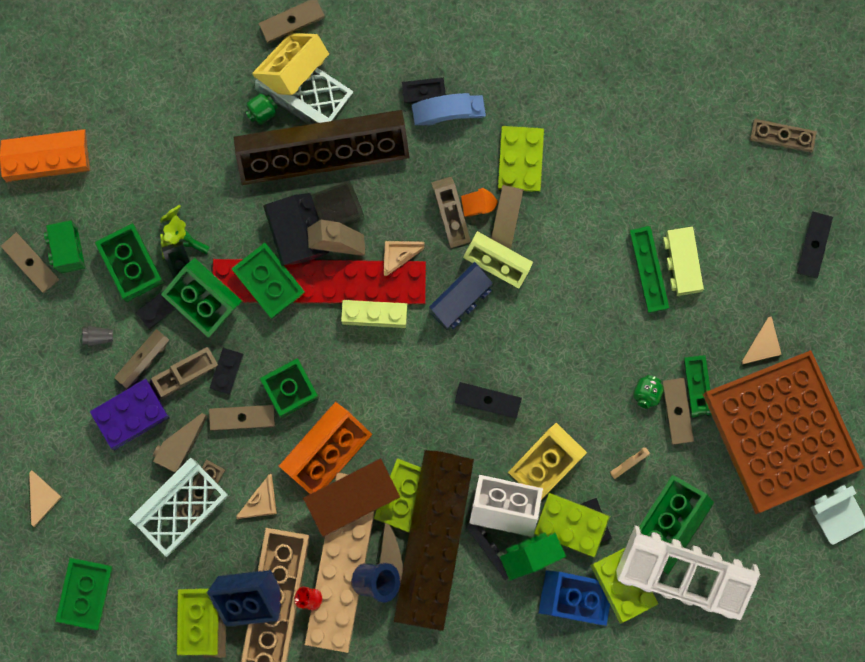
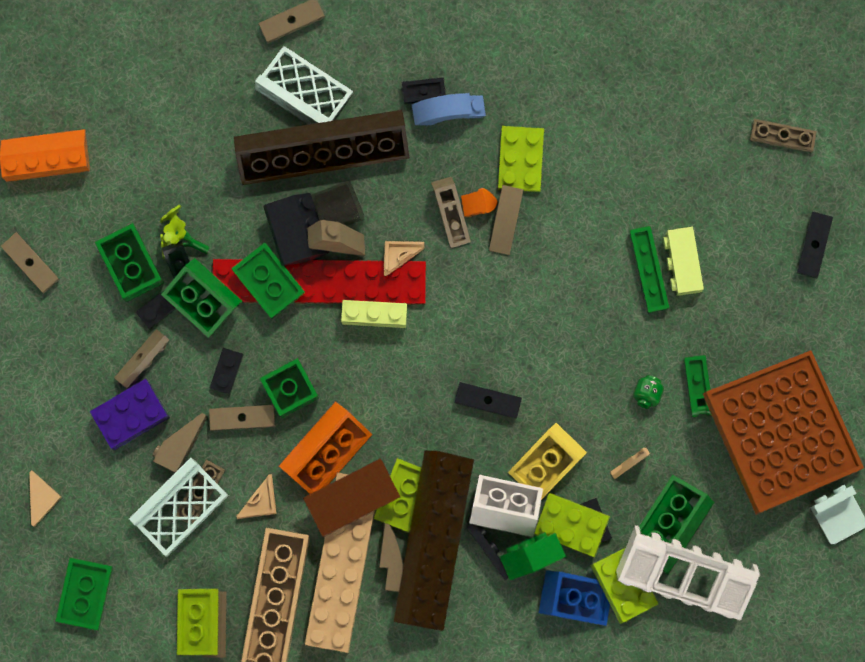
(65, 247): green brick -> none
(95, 335): dark grey cone -> none
(183, 373): dark tan slope -> none
(246, 598): dark blue slope -> none
(261, 108): green head -> none
(291, 63): light yellow slope -> none
(308, 598): red wheel -> none
(376, 581): dark blue piece -> none
(461, 297): dark blue slope -> none
(498, 259): yellowish green brick -> none
(679, 425): dark tan tile -> none
(764, 345): tan tile -> none

